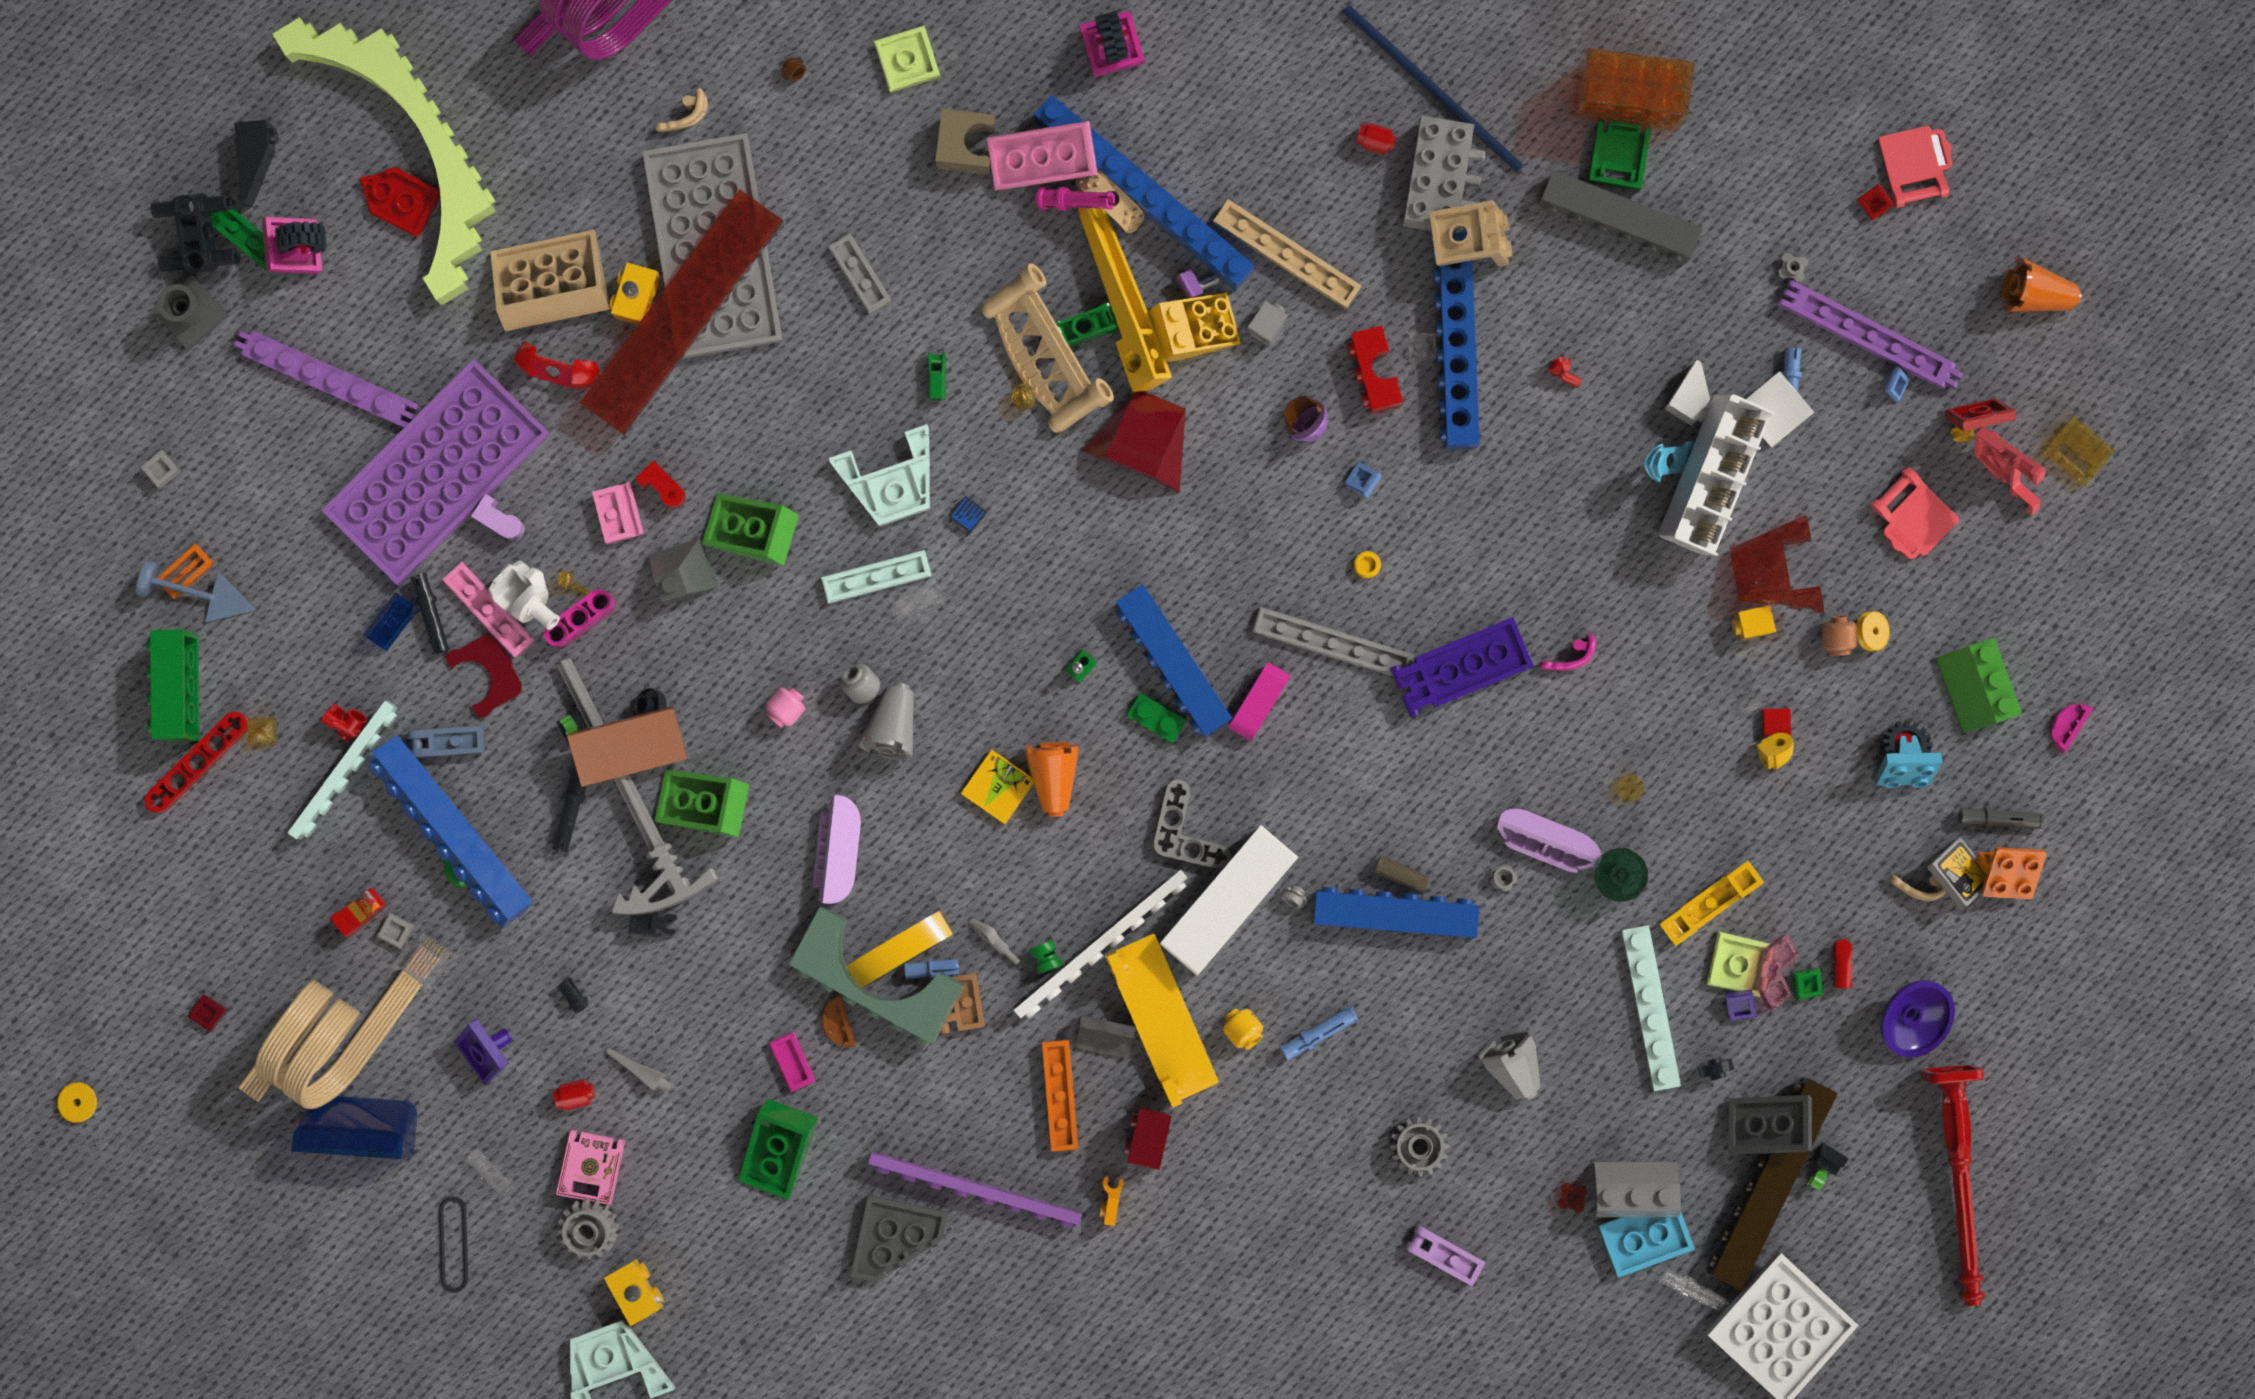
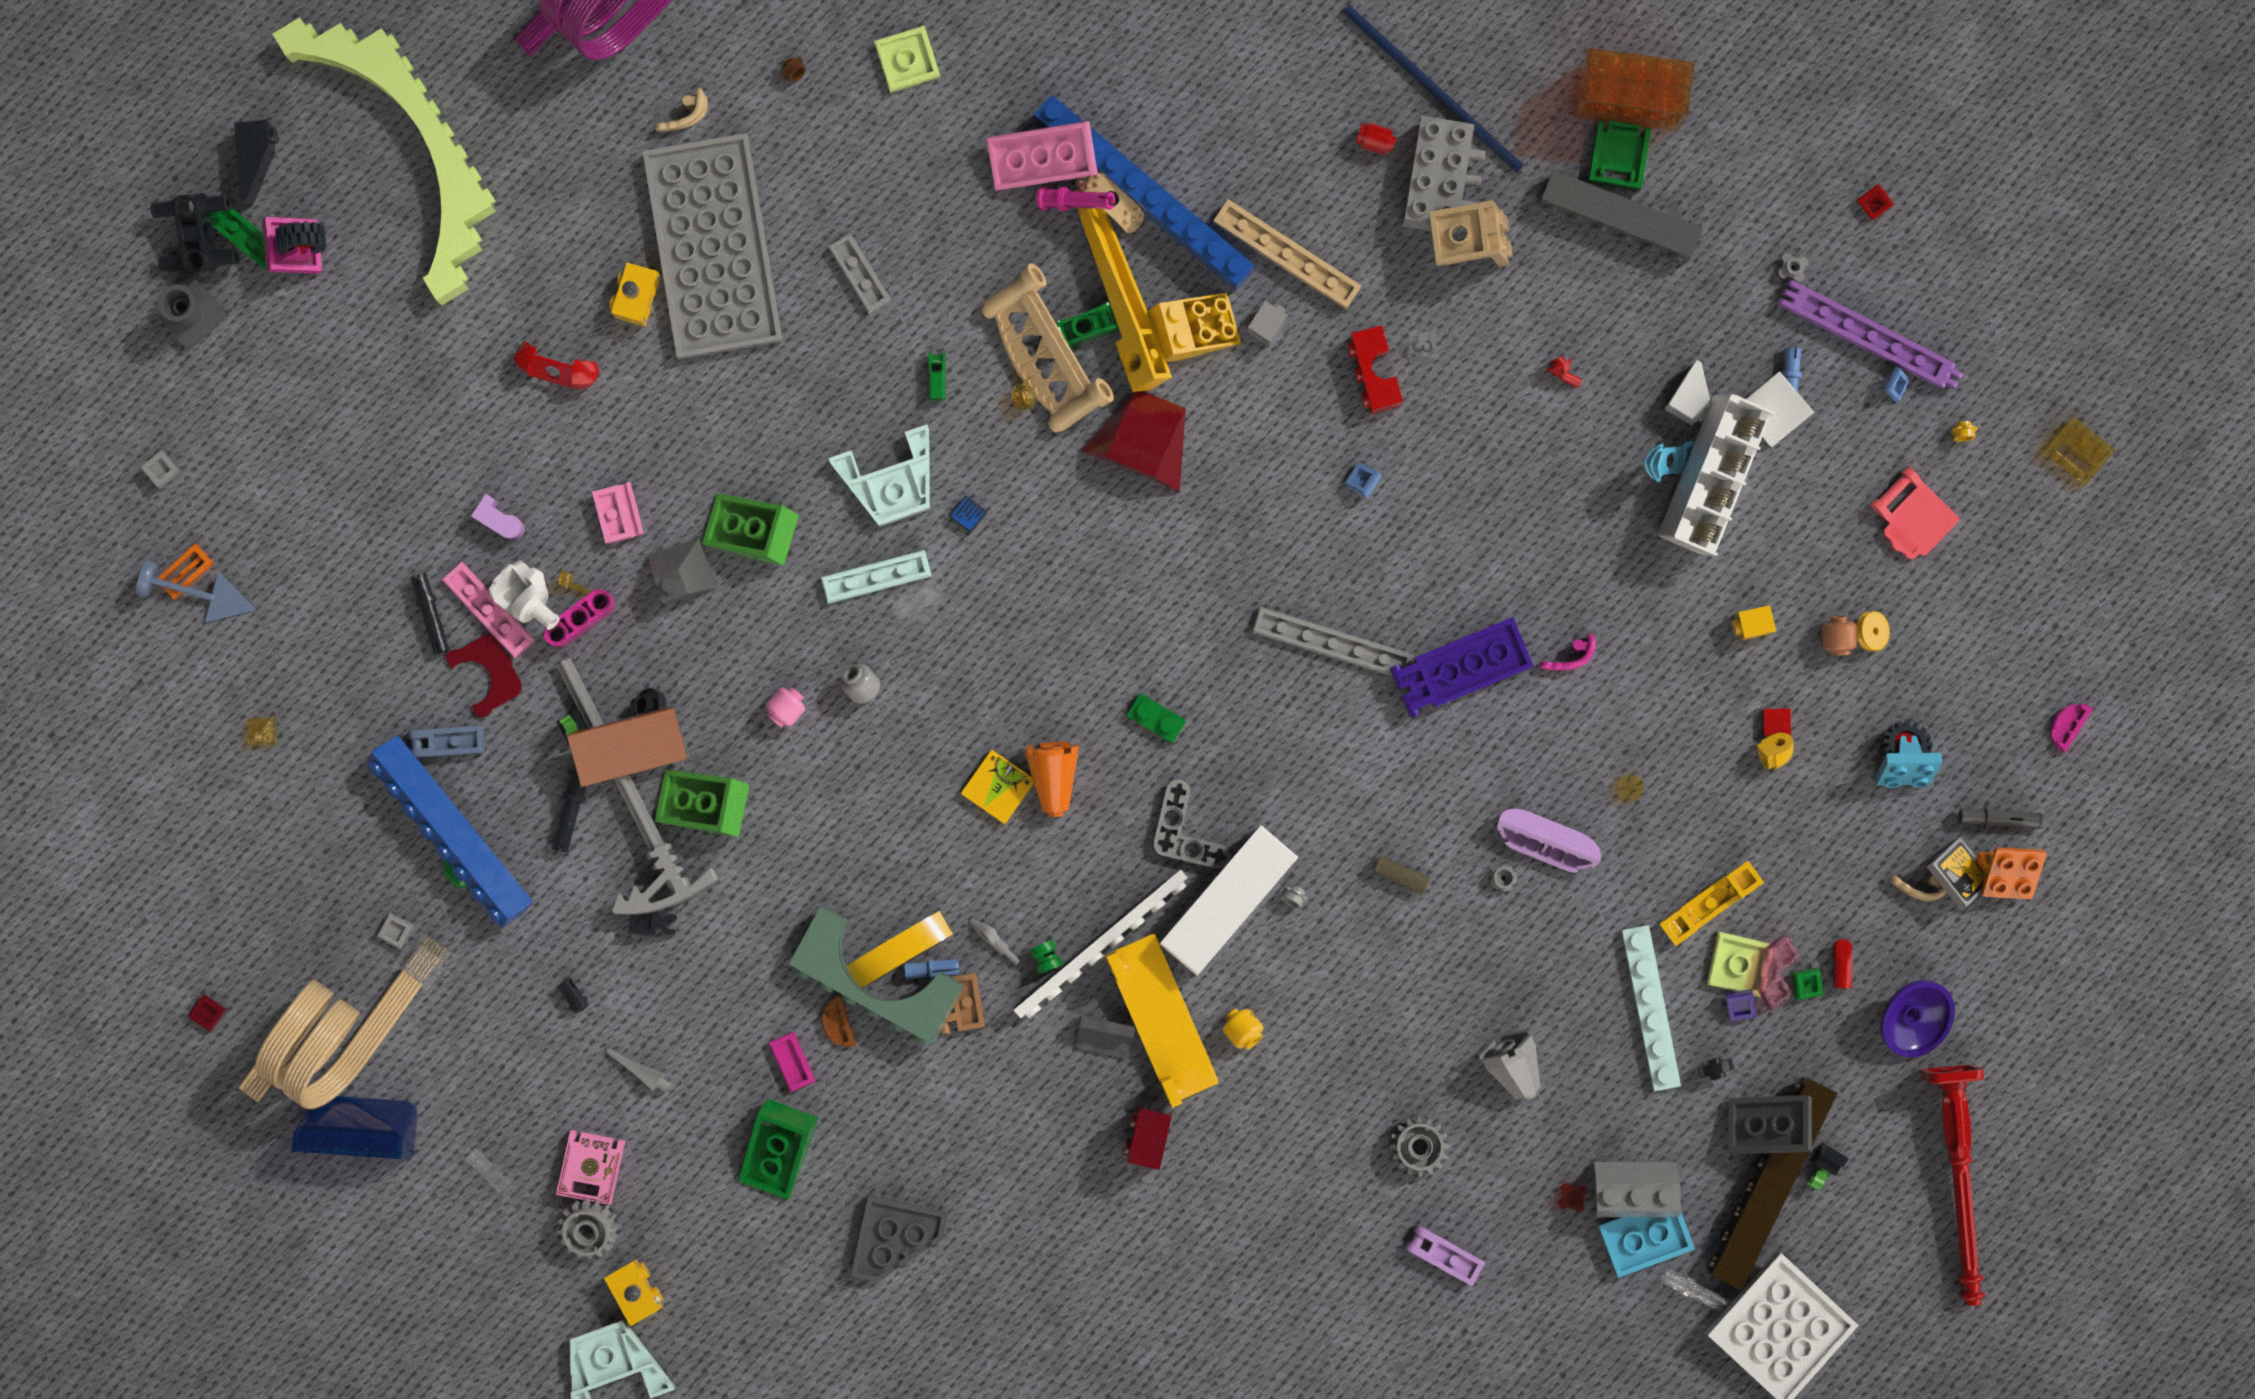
(67, 1106): yellow piece -> none
(173, 686): green brick -> none
(184, 765): red beam -> none
(325, 377): medium lavender hinge -> none
(337, 780): light aqua plate -> none
(347, 724): red plate -> none
(358, 912): red leg -> none
(391, 621): clear blue plate -> none
(400, 199): red tile -> none
(436, 472): medium lavender plate -> none
(465, 1250): black piece -> none
(483, 1051): dark purple tile -> none
(549, 280): tan slope -> none
(574, 1095): red brick -> none
(669, 490): red leg -> none
(681, 312): clear red plate -> none
(836, 850): lavender brick -> none
(892, 724): light grey cone -> none
(954, 132): dark tan piece -> none
(986, 1193): medium lavender plate -> none
(1060, 1095): orange plate -> none
(1078, 671): green piece -> none
(1110, 1207): light orange plate -> none
(1111, 43): dark pink plate -> none
(1173, 661): blue brick -> none
(1191, 287): medium lavender piece -> none
(1259, 701): dark pink beam -> none
(1305, 418): piece -> none
(1318, 1033): medium blue pin -> none
(1367, 565): yellow tile -> none
(1396, 914): blue brick -> none
(1467, 435): blue brick -> none
(1632, 874): clear green cylinder -> none
(1762, 569): clear red wing -> none
(1914, 158): coral piece -> none
(1978, 685): bright green slope -> none
(1980, 414): red tile -> none
(2008, 464): coral wing -> none
(2037, 289): orange cone -> none

